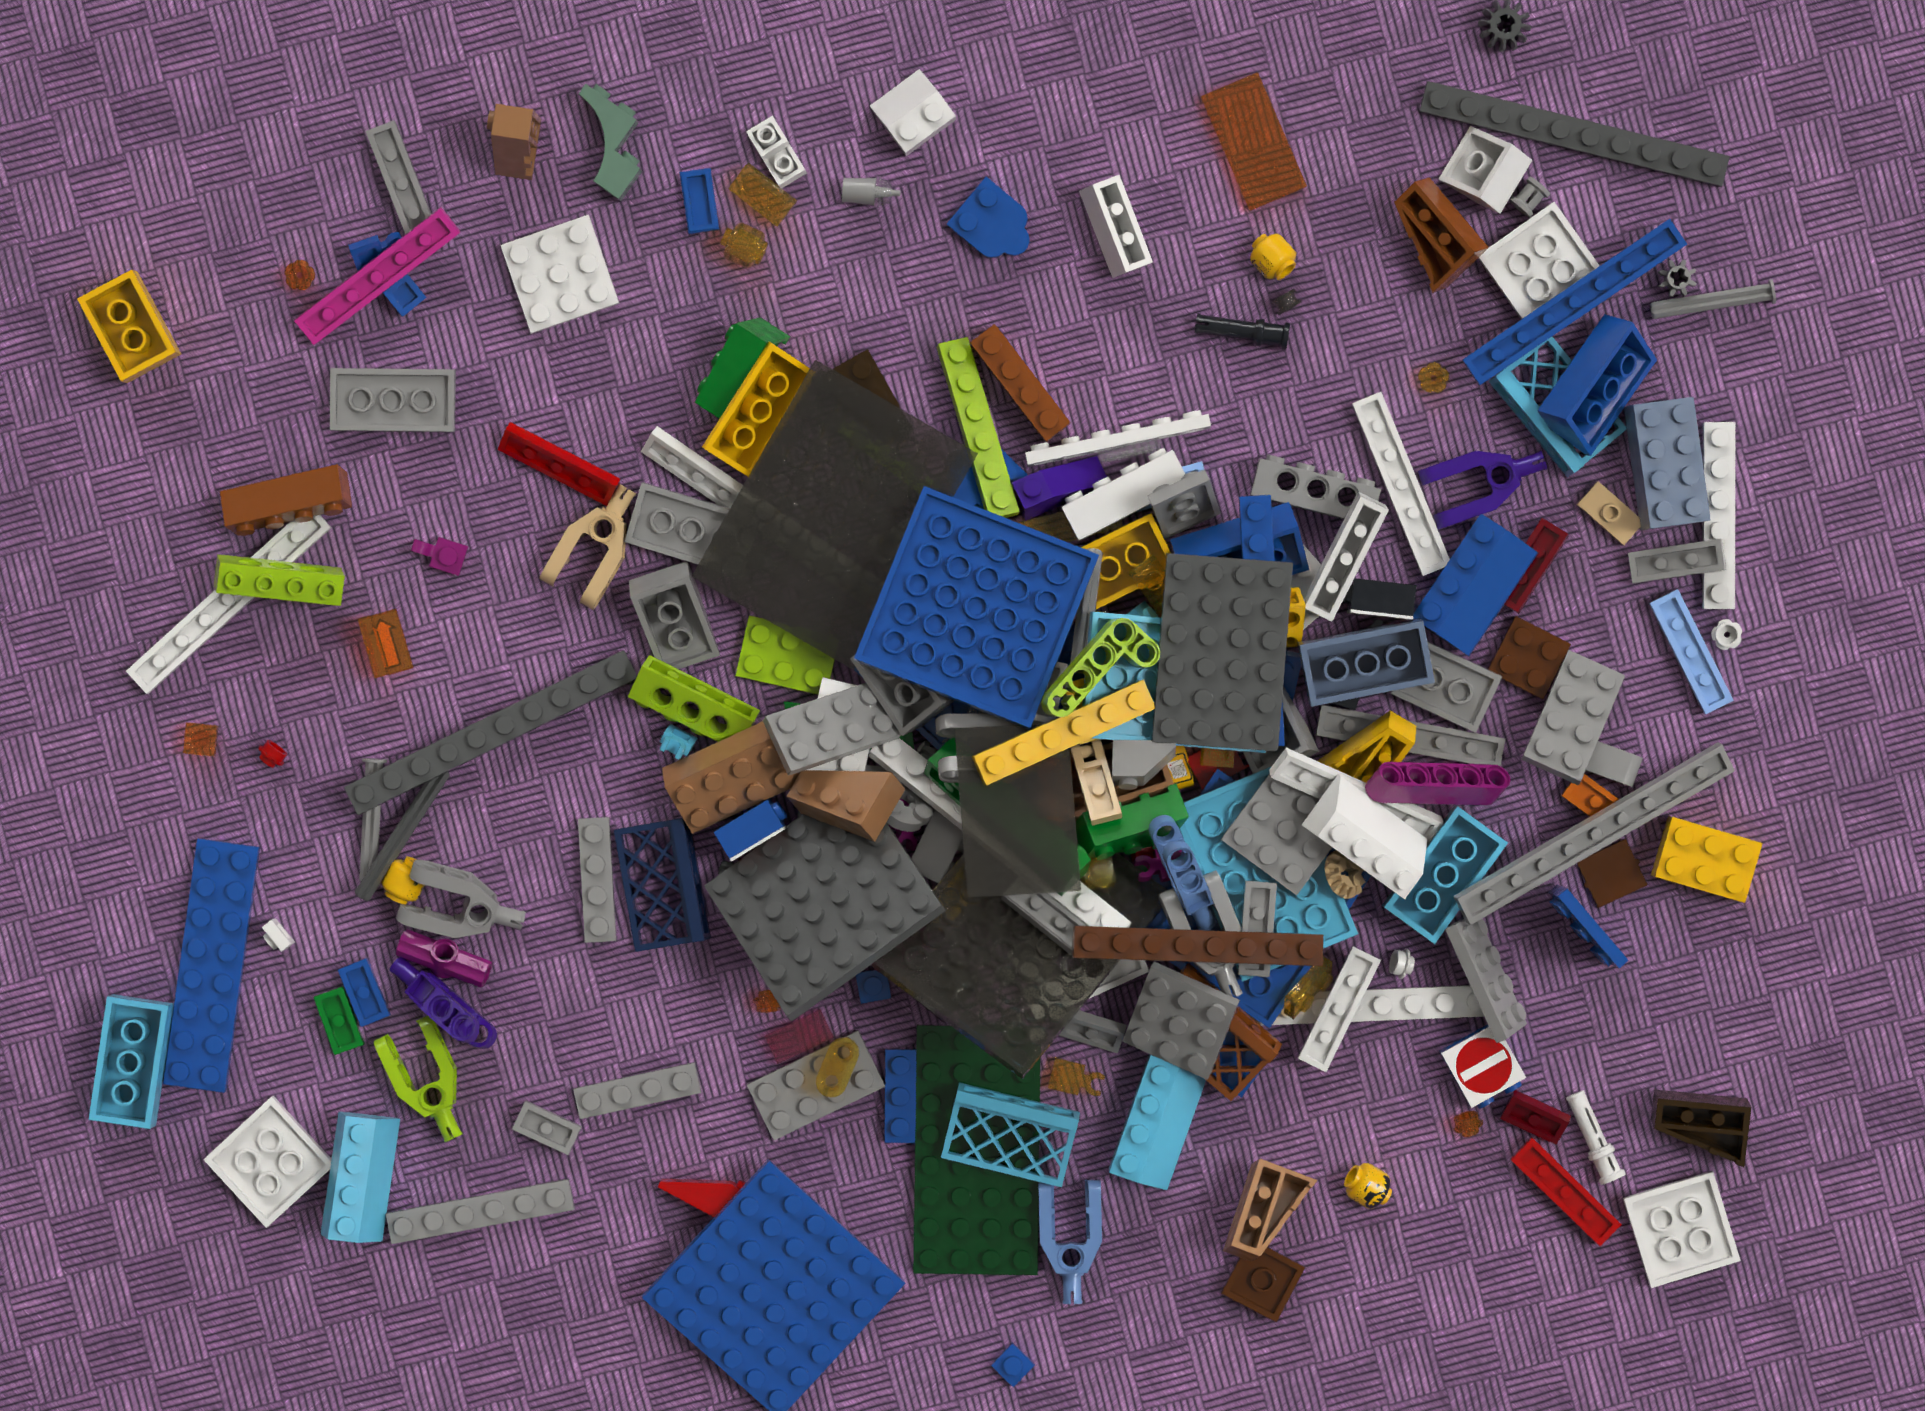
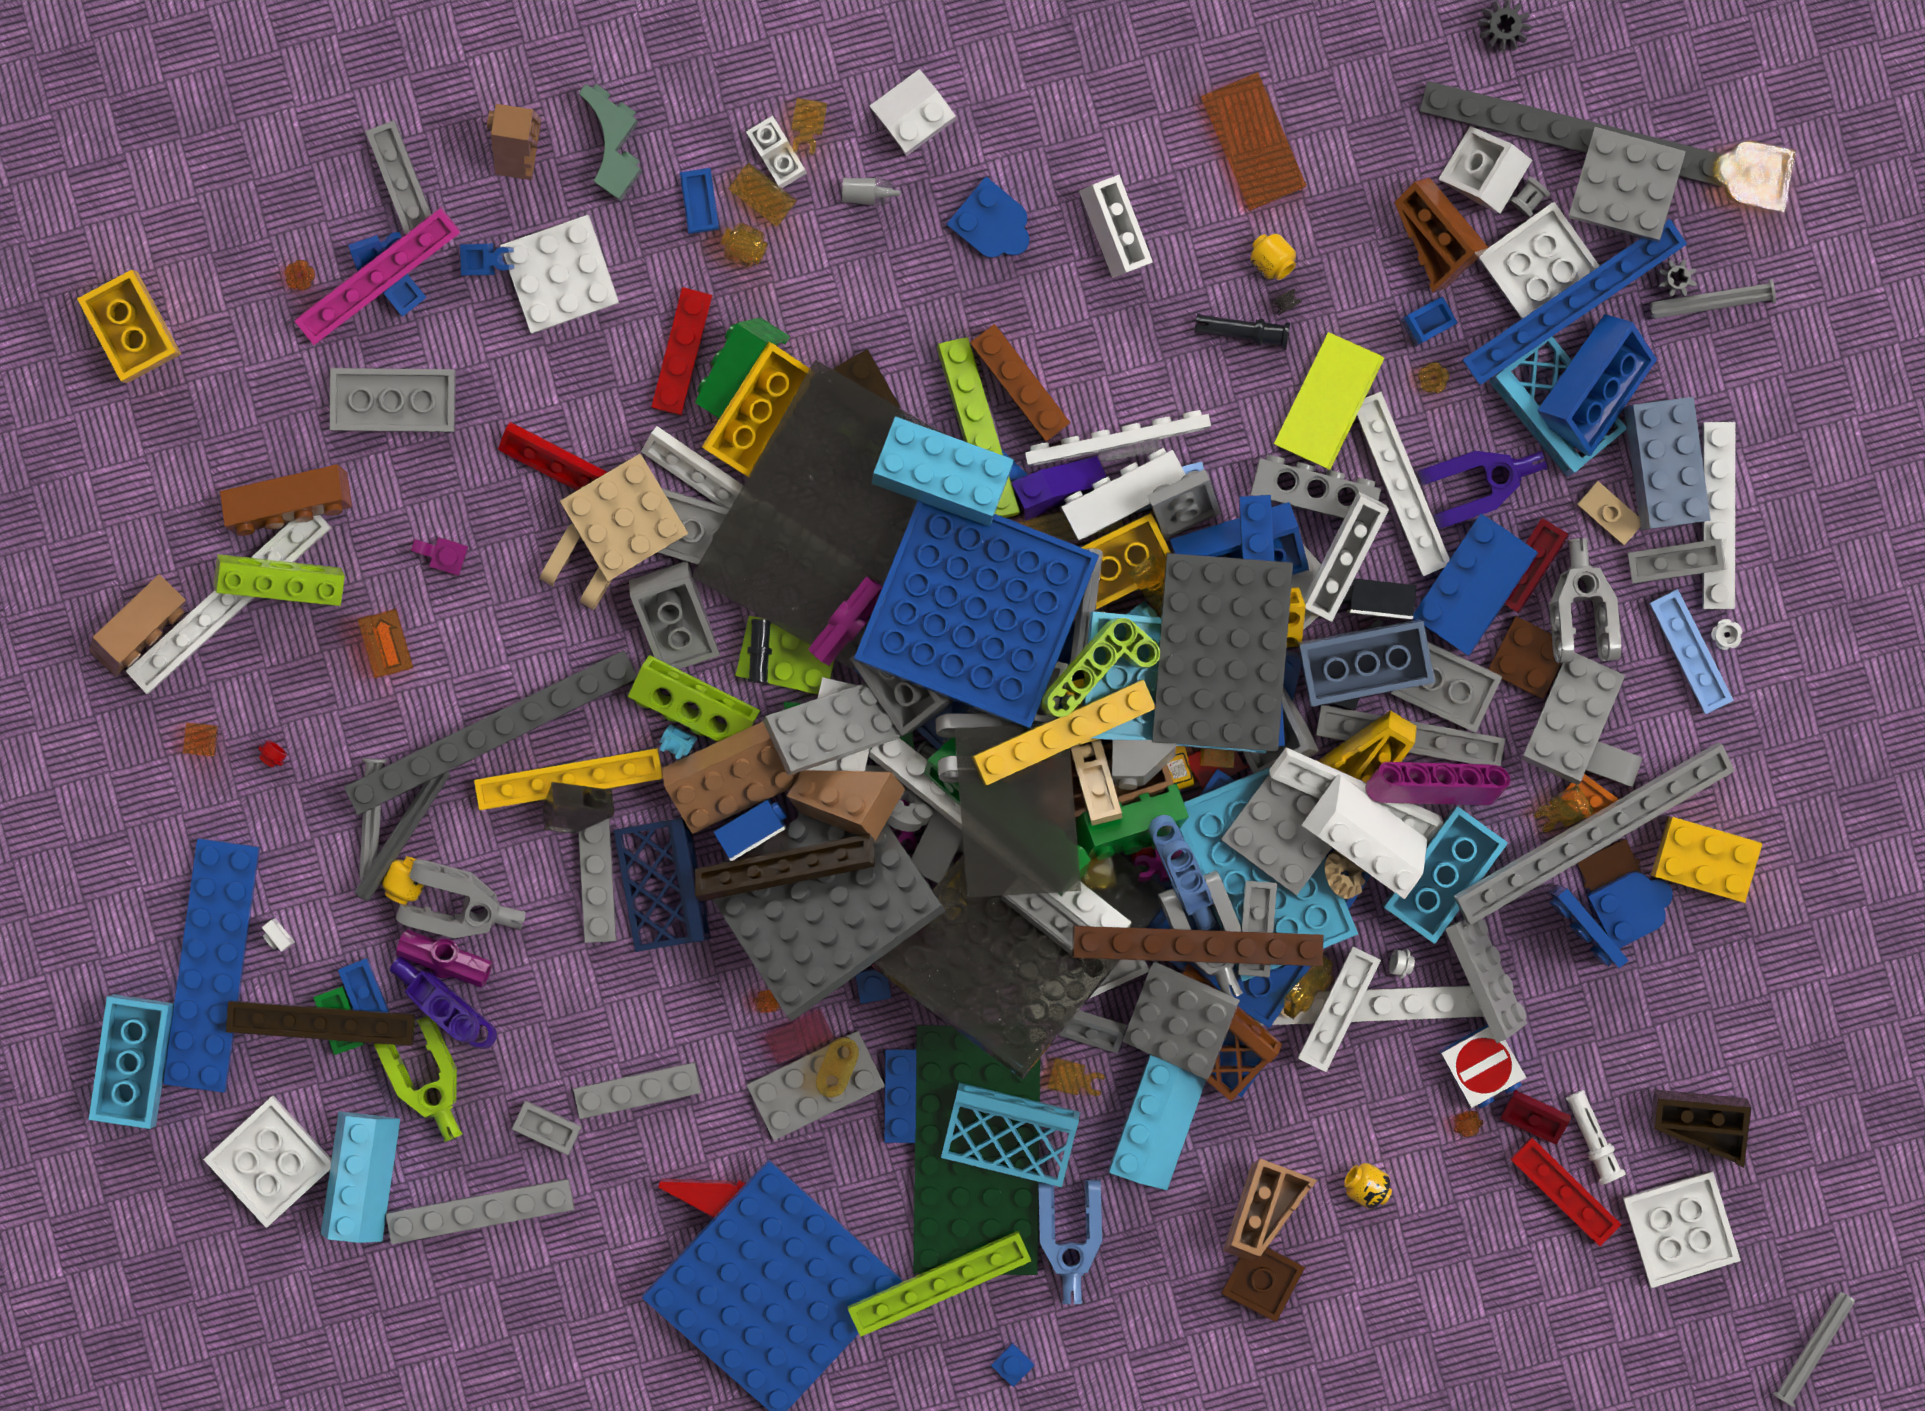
(137, 625): none -> medium nougat wedge
(320, 1023): none -> dark brown plate
(481, 259): none -> blue plate
(576, 807): none -> clear smoke slope
(595, 773): none -> yellow plate
(623, 517): none -> tan plate
(682, 351): none -> red plate
(759, 651): none -> black pin
(784, 867): none -> dark brown plate
(808, 120): none -> clear yellow plate
(846, 621): none -> magenta piece
(939, 1283): none -> lime plate
(942, 471): none -> medium azure brick
(1329, 401): none -> neon yellow tile
(1428, 321): none -> blue slope
(1566, 807): none -> clear yellow plate
(1604, 605): none -> light grey piece
(1627, 184): none -> light grey plate
(1631, 906): none -> blue plate
(1756, 174): none -> clear yellow plate
(1815, 1348): none -> light grey axle

